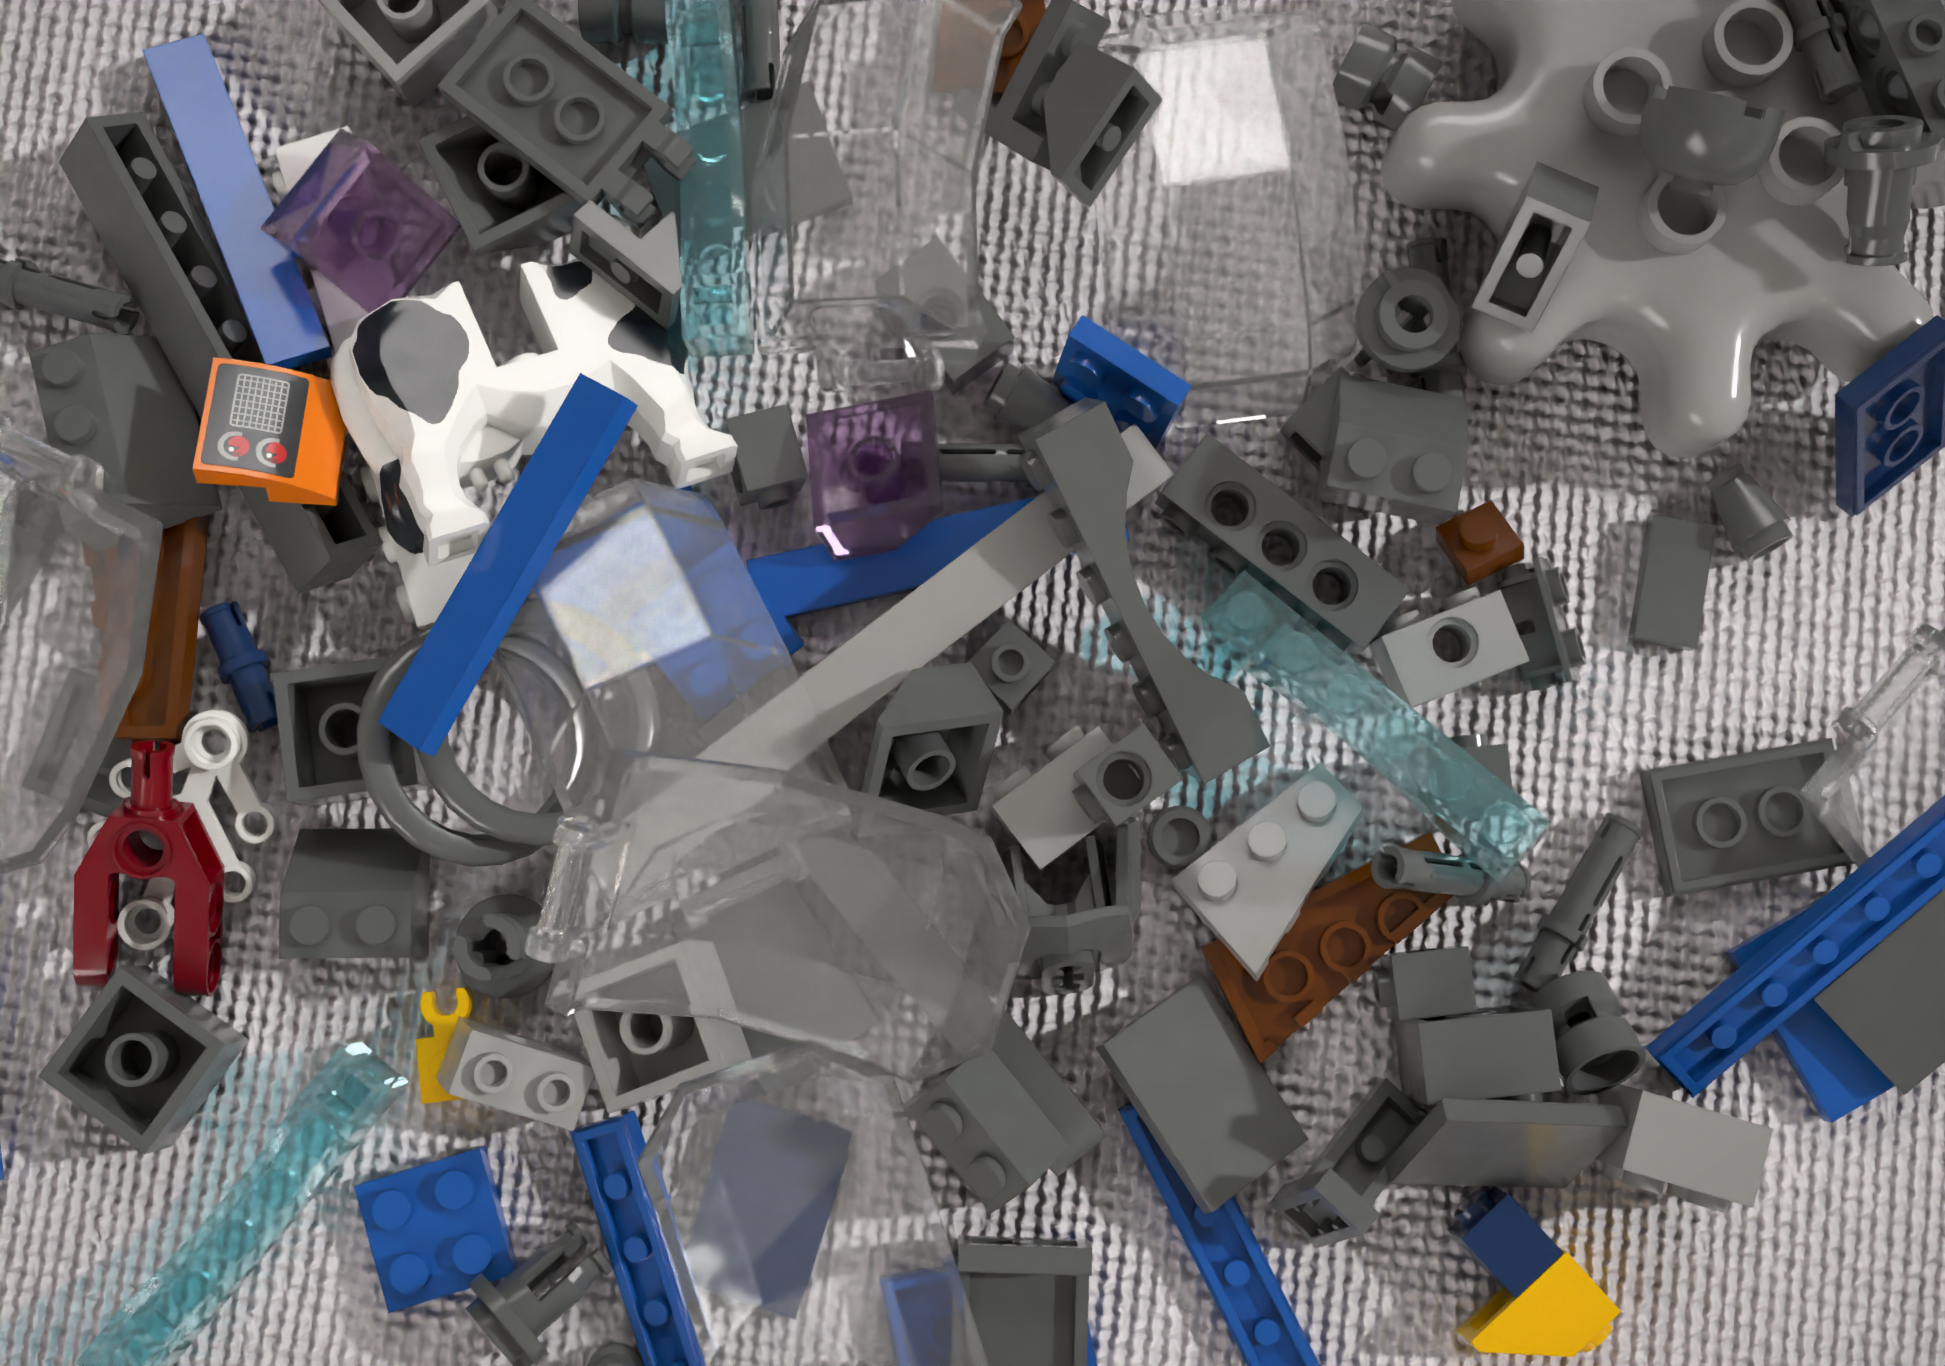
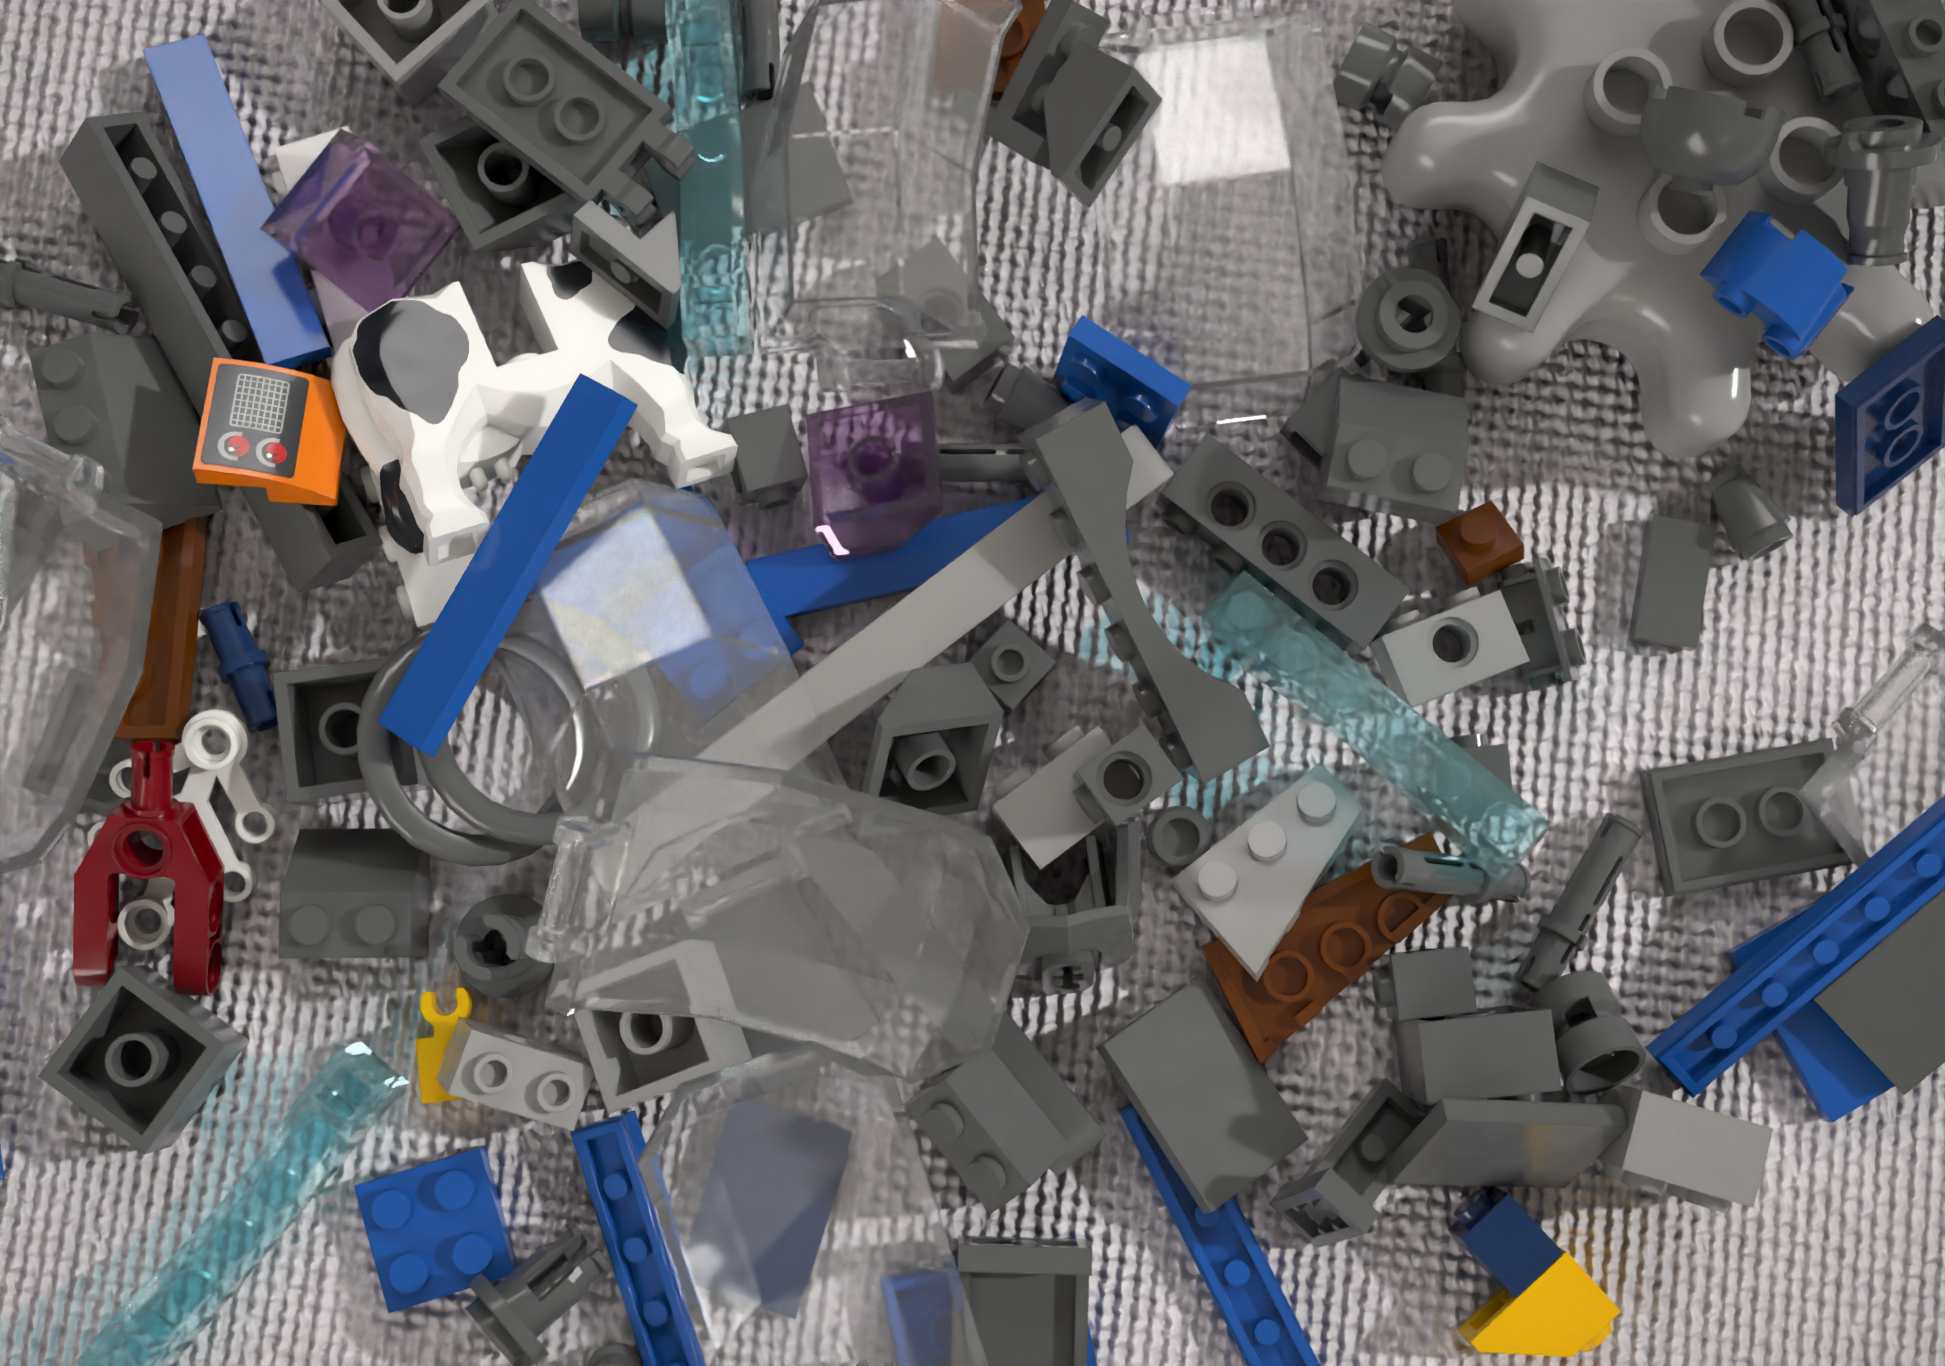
(1780, 280): none -> blue cylinder

